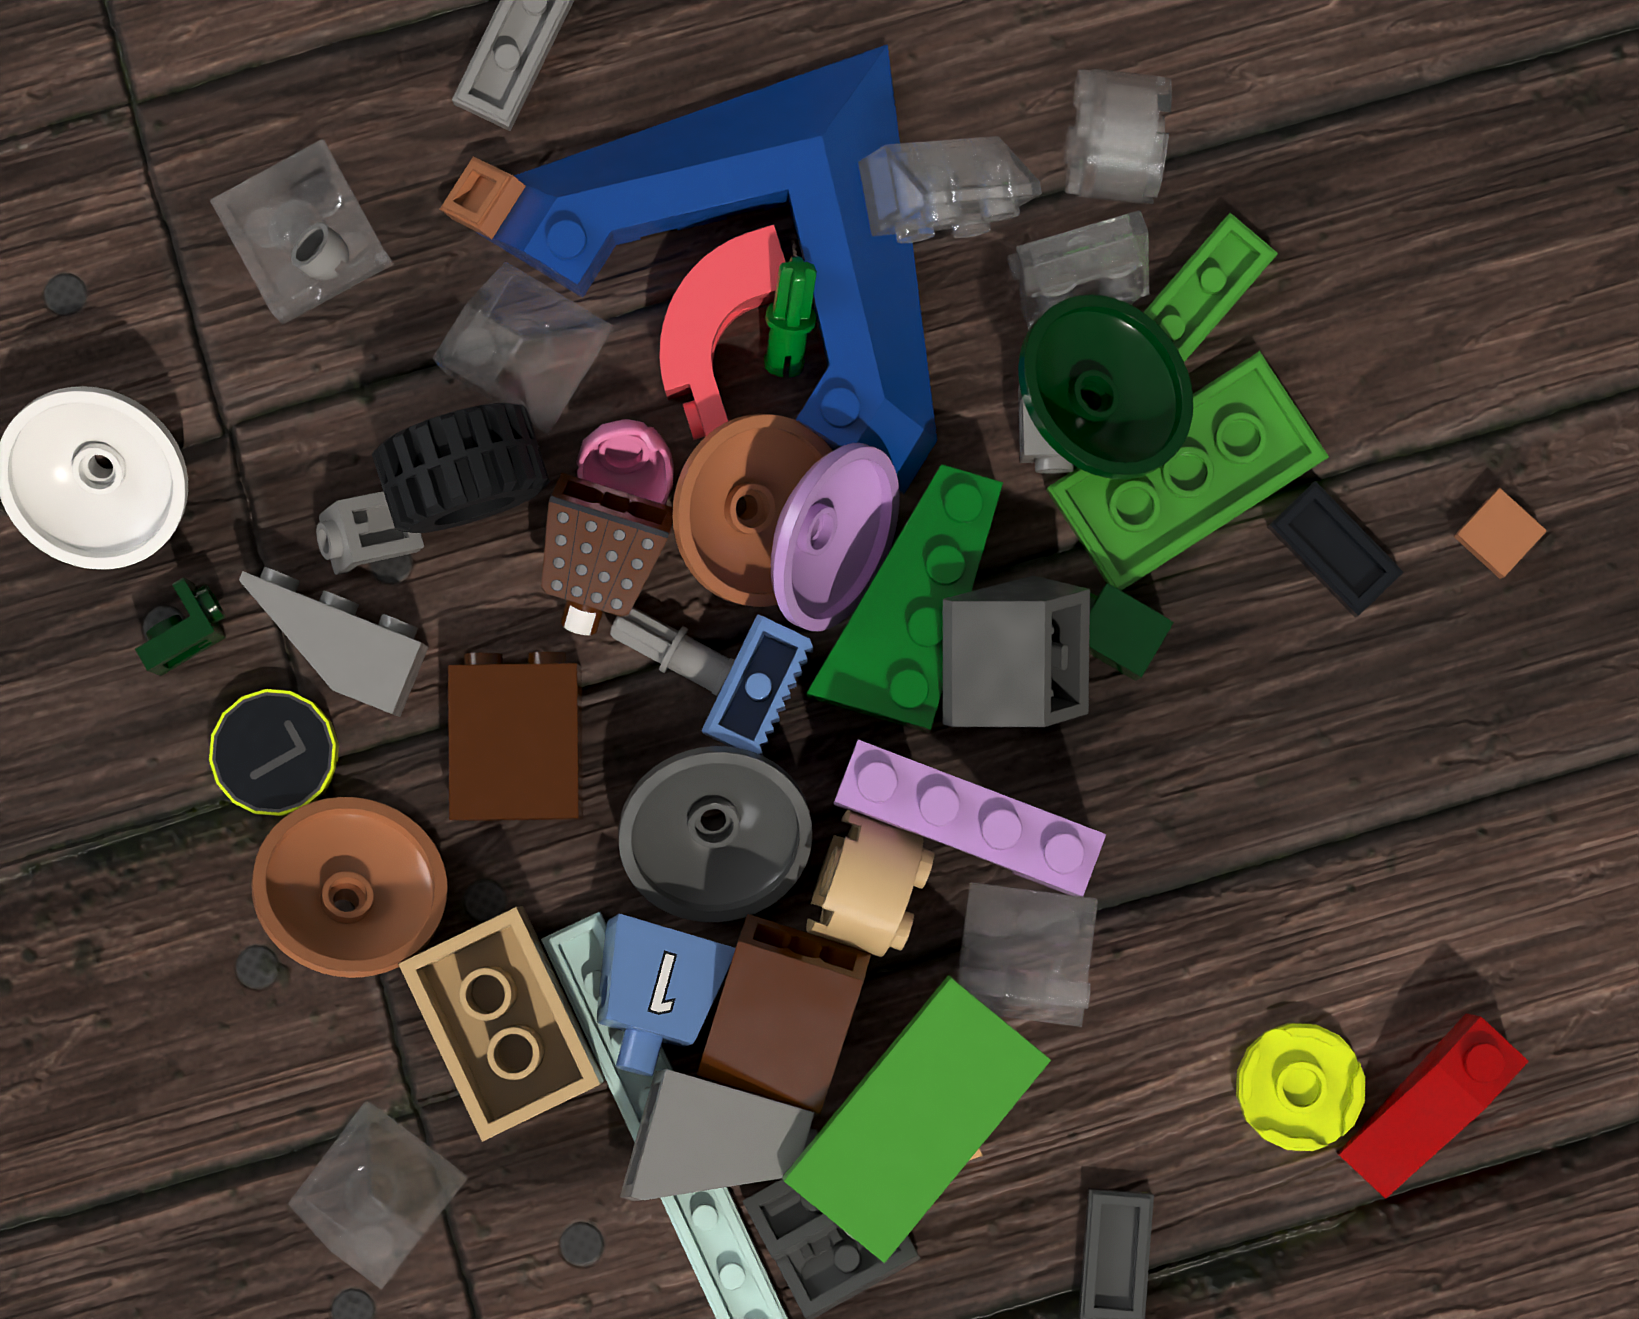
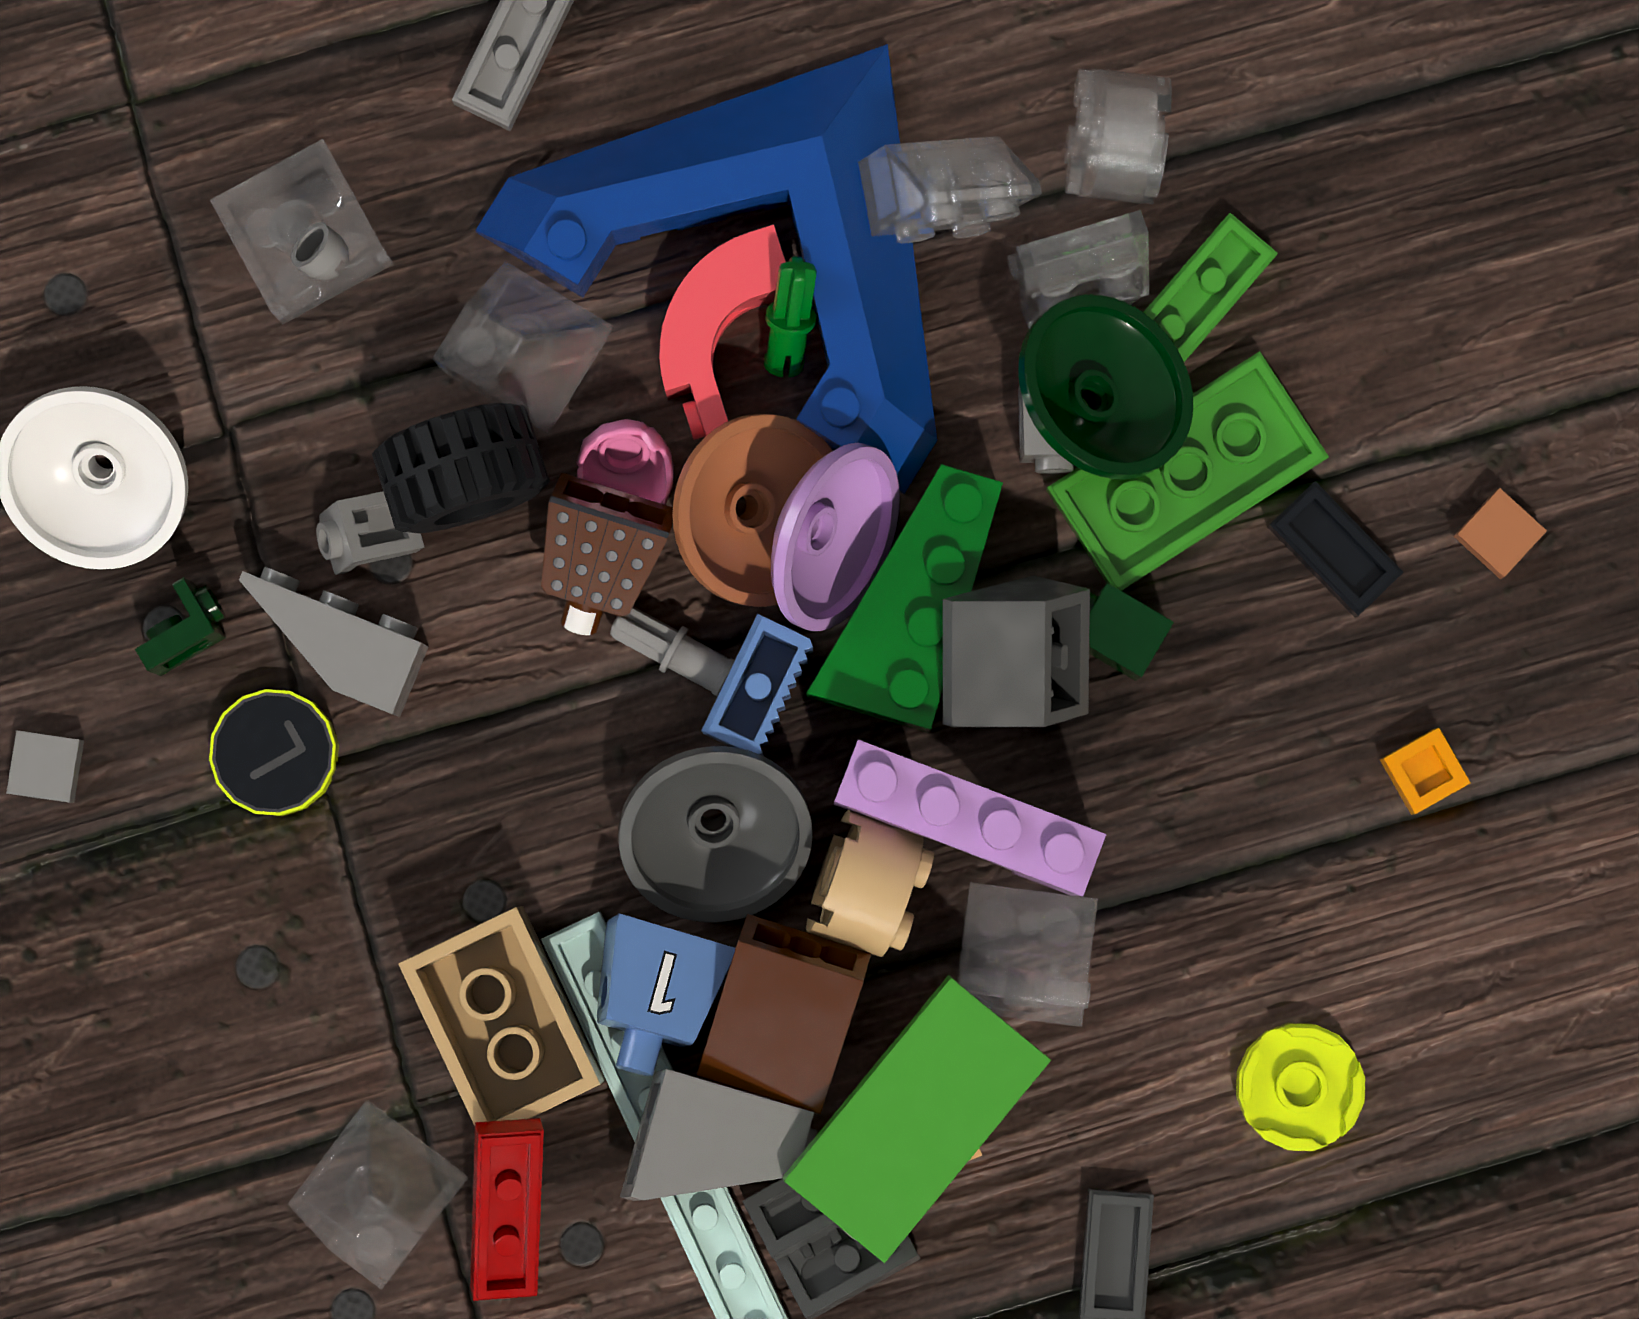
(45, 766): none -> light grey tile
(357, 855): nougat dish -> none
(482, 197): nougat tile -> none
(506, 1208): none -> red tile
(515, 738): reddish brown brick -> none
(1425, 771): none -> light orange tile
(1433, 1104): red slope -> none

